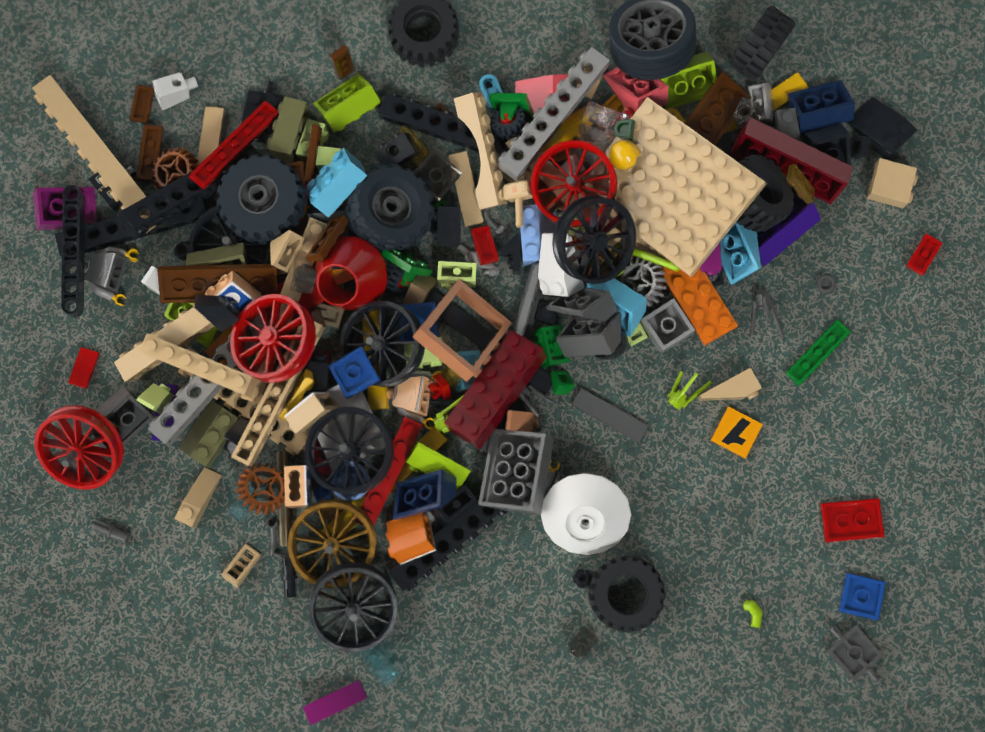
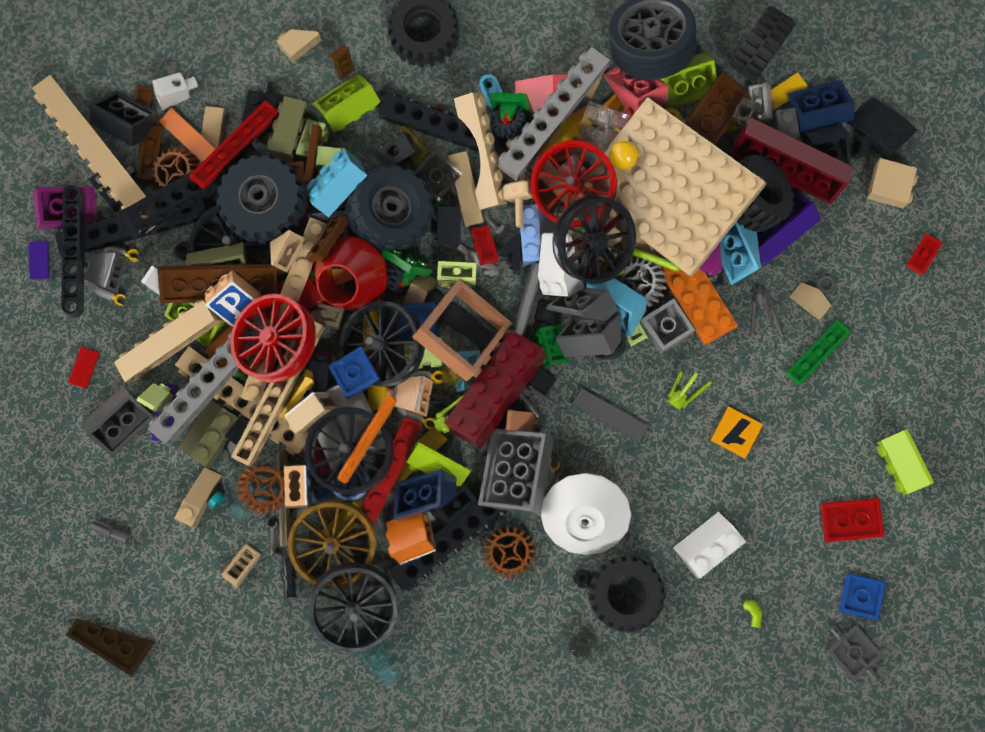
(39, 260): none -> dark purple tile
(78, 447): red wheel -> none
(115, 647): none -> dark brown wing
(122, 117): none -> black slope
(187, 135): none -> orange tile
(198, 365): tan brick -> none
(216, 500): none -> teal tile
(217, 310): black slope -> none
(297, 42): none -> tan slope
(303, 279): clear smoke brick -> none
(334, 702): magenta slope -> none
(367, 439): none -> orange axle
(439, 387): red tile -> none
(494, 543): none -> dark orange gear
(561, 382): green slope -> none
(625, 129): dark green tile -> none
(709, 545): none -> white slope
(736, 388): tan slope -> none
(801, 184): clear yellow plate -> none
(811, 300): none -> tan slope
(904, 462): none -> lime slope

